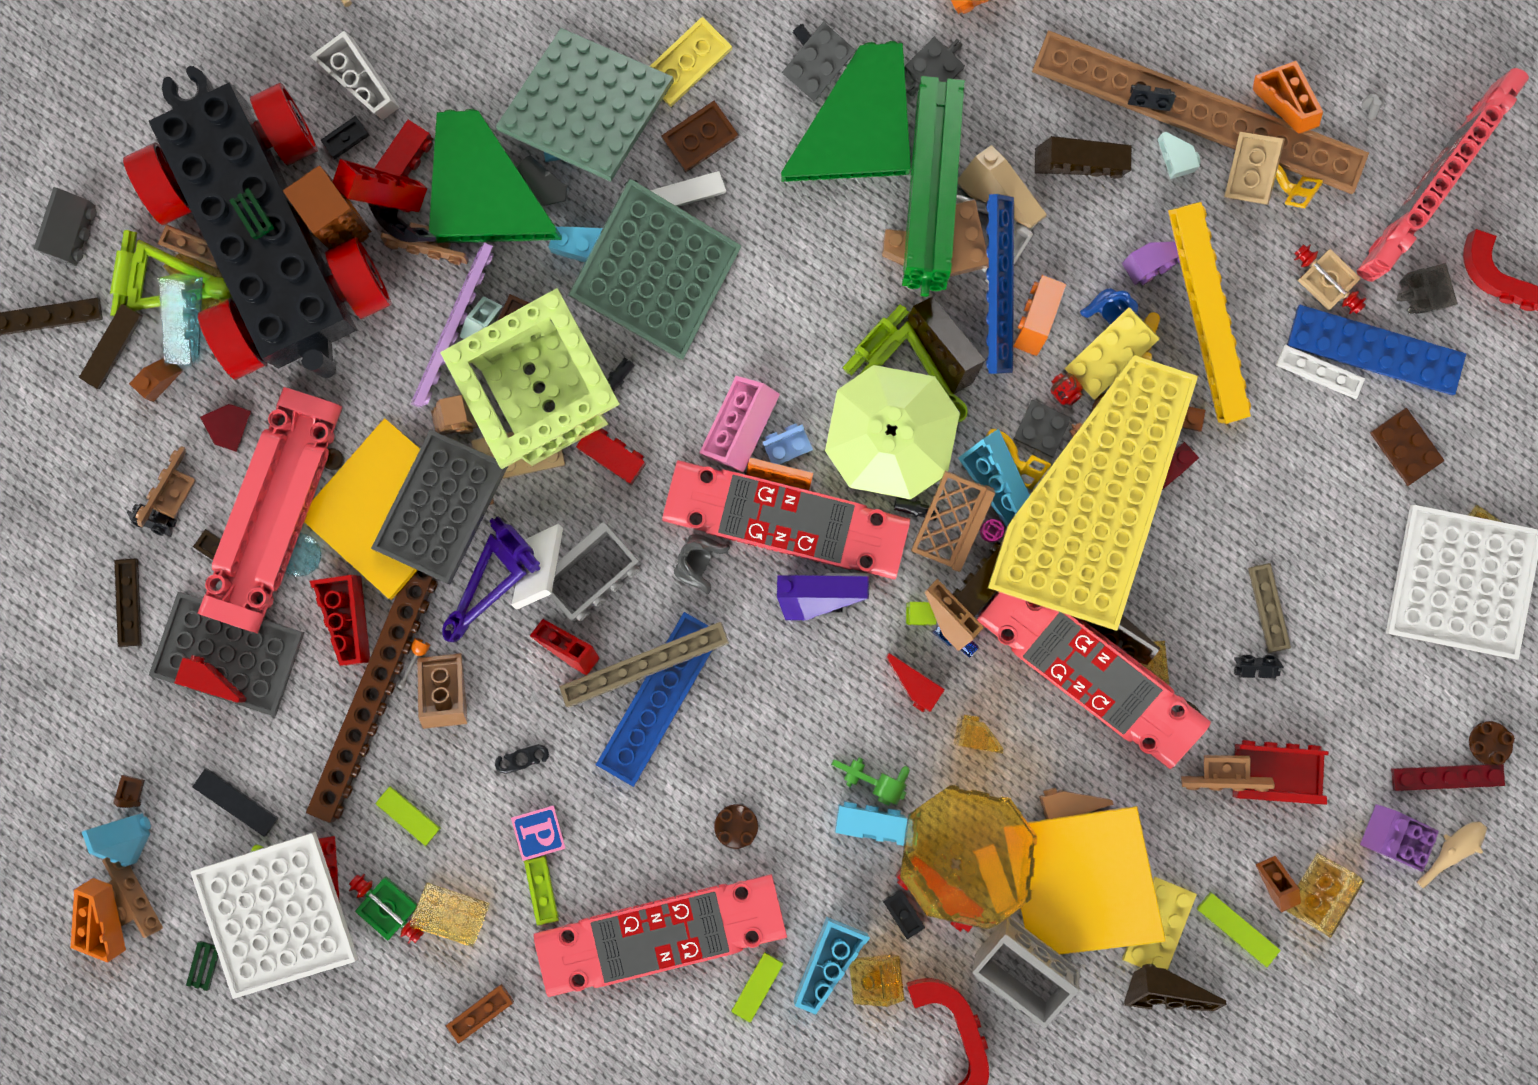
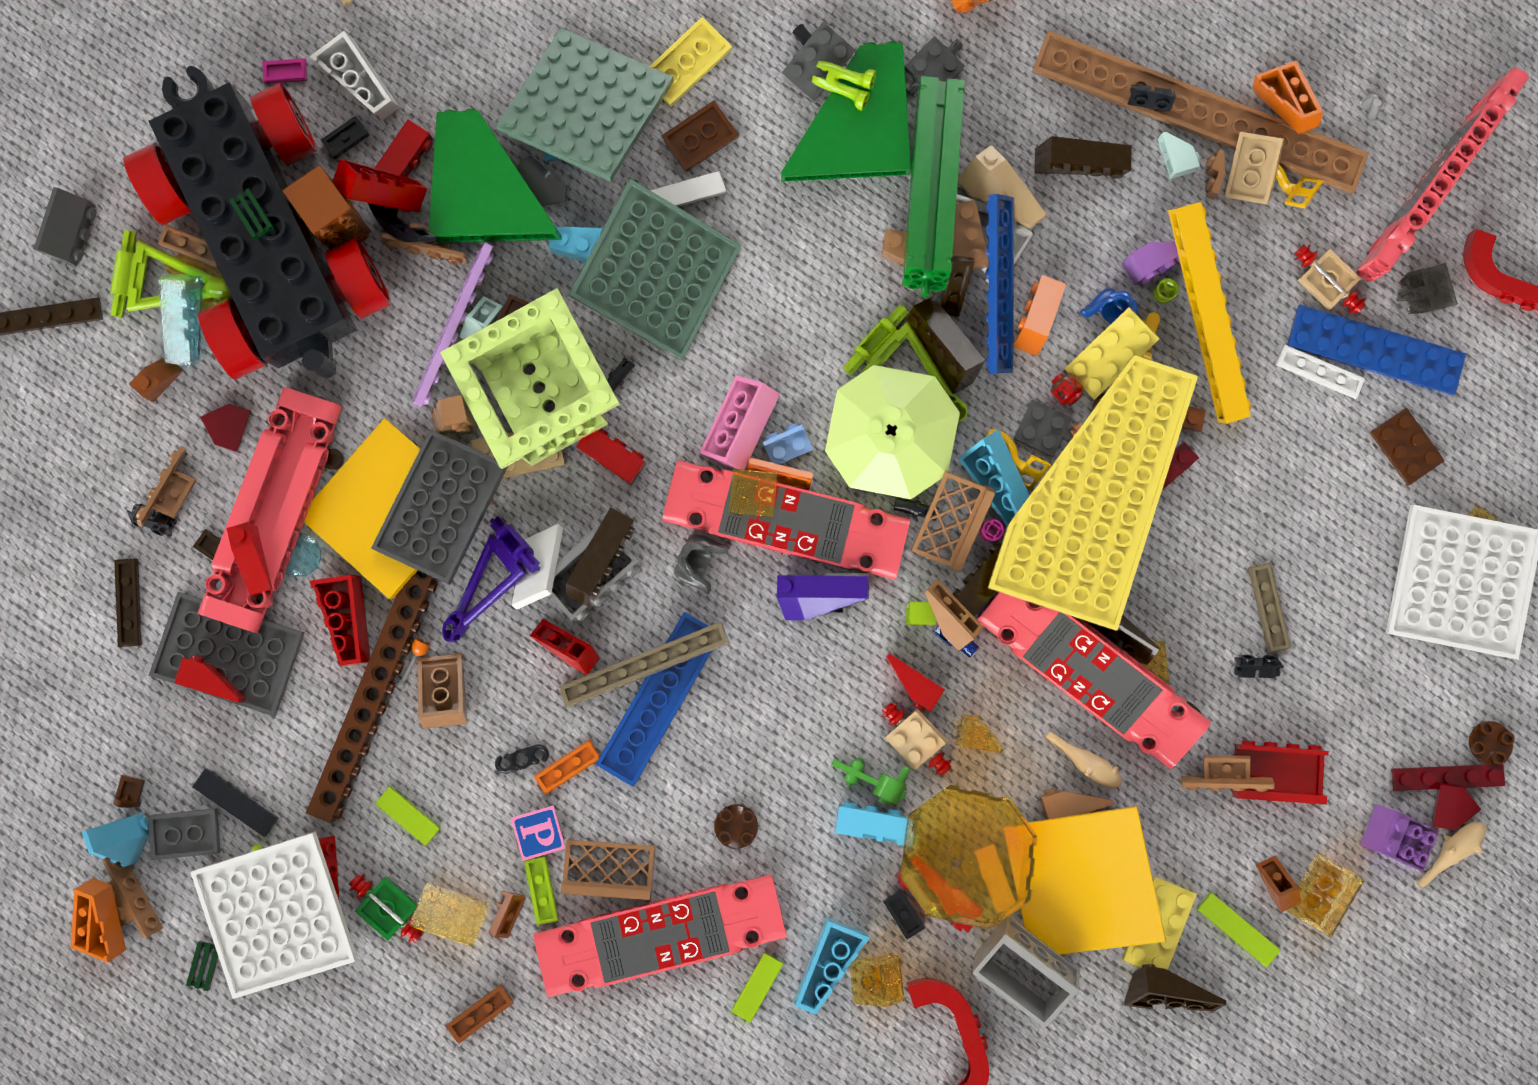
(110, 346): dark brown tile -> none
(184, 834): none -> dark grey plate
(250, 558): none -> red slope
(284, 71): none -> dark pink tile
(507, 915): none -> dark orange plate
(567, 767): none -> orange tile
(599, 557): none -> dark brown wedge
(604, 889): none -> medium nougat fence
(753, 493): none -> clear yellow plate
(837, 72): none -> lime piece
(916, 739): none -> tan plate
(957, 285): none -> dark brown tile
(1091, 765): none -> tan piece
(1168, 287): none -> lime wheel
(1216, 169): none -> medium nougat slope
(1453, 806): none -> dark red slope

